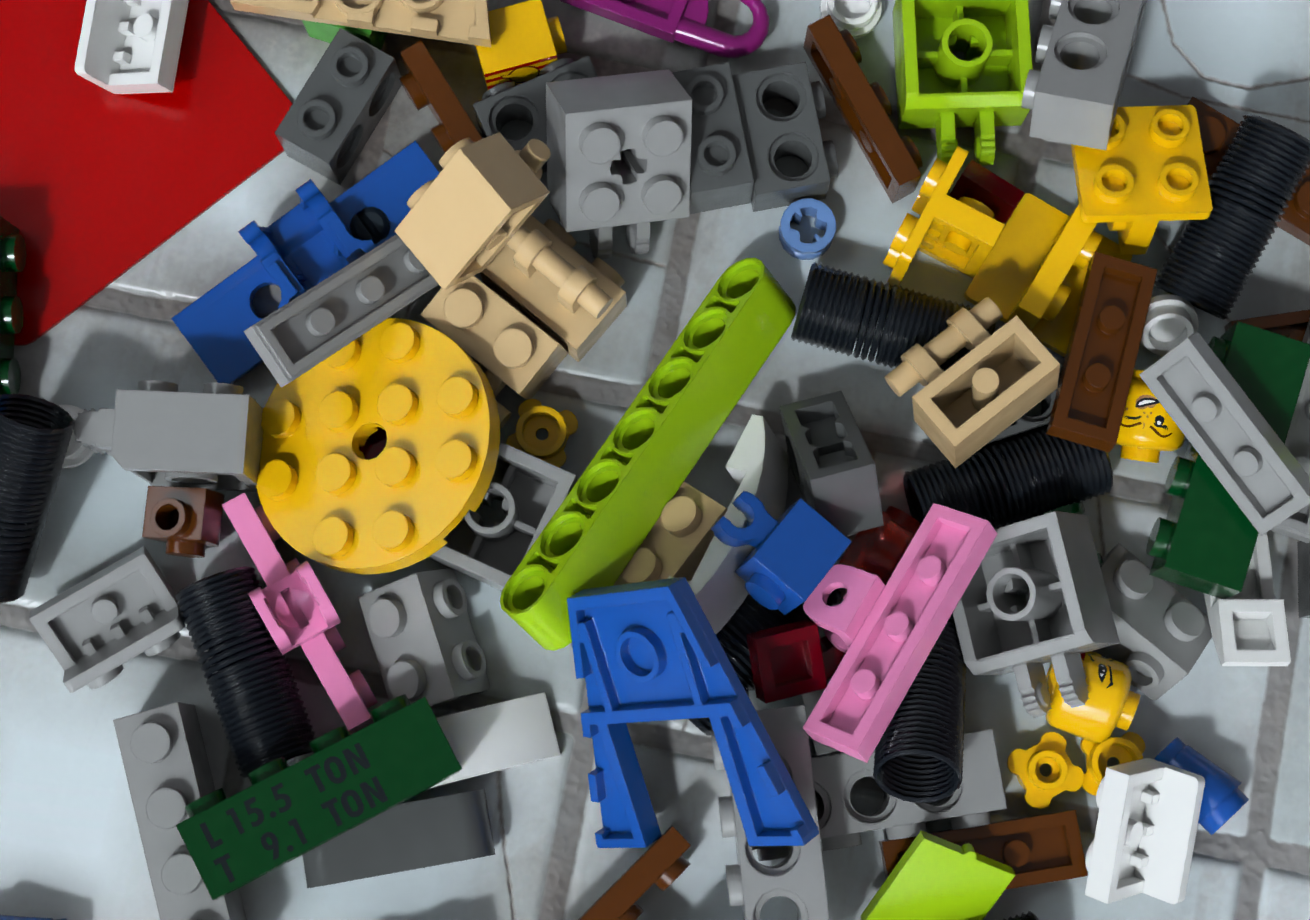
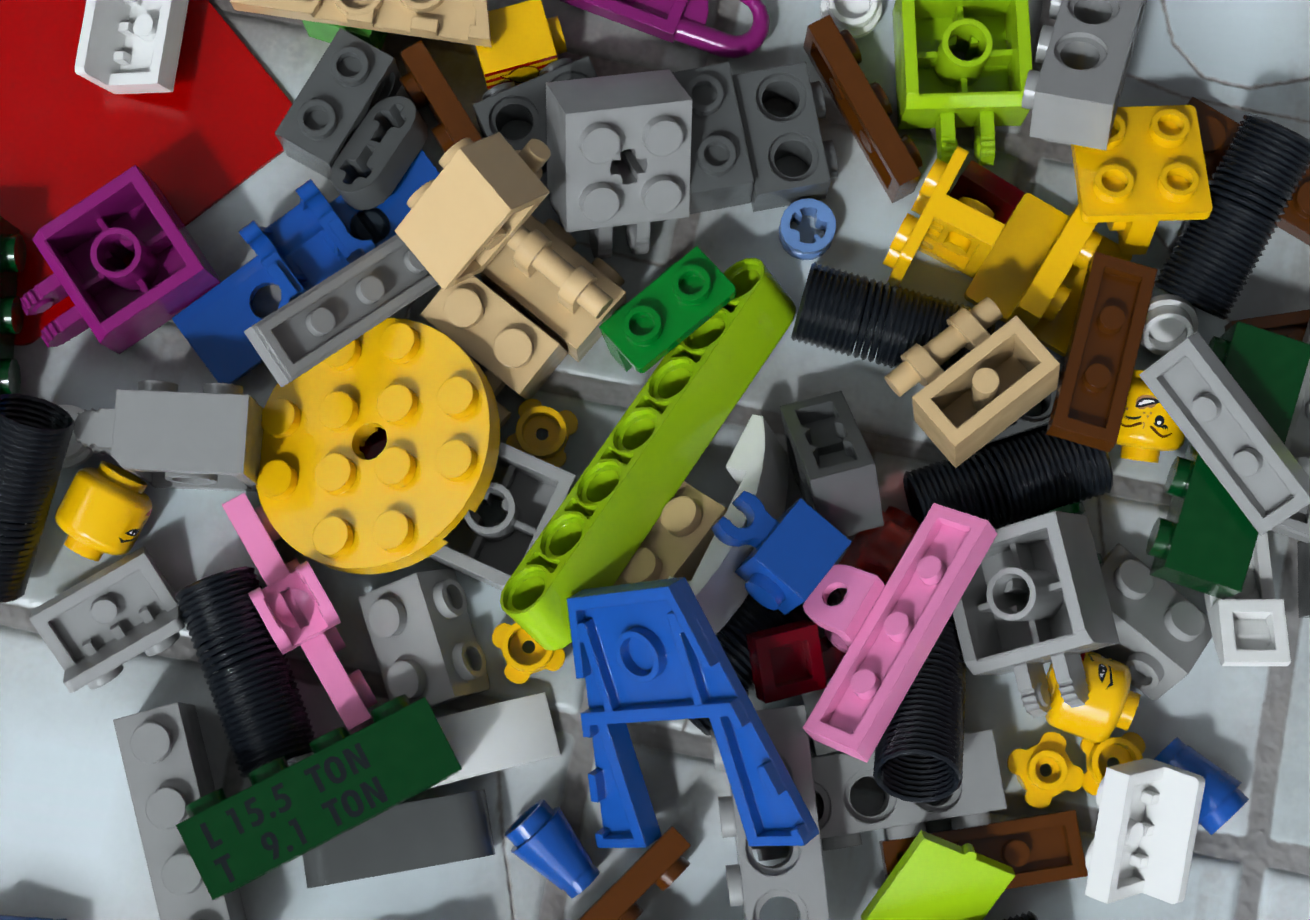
(87, 256): none -> magenta hinge
(103, 511): none -> yellow head
(183, 519): reddish brown plate -> none
(379, 153): none -> dark grey beam
(521, 664): none -> yellow plate
(552, 848): none -> blue cone
(667, 311): none -> green bracket

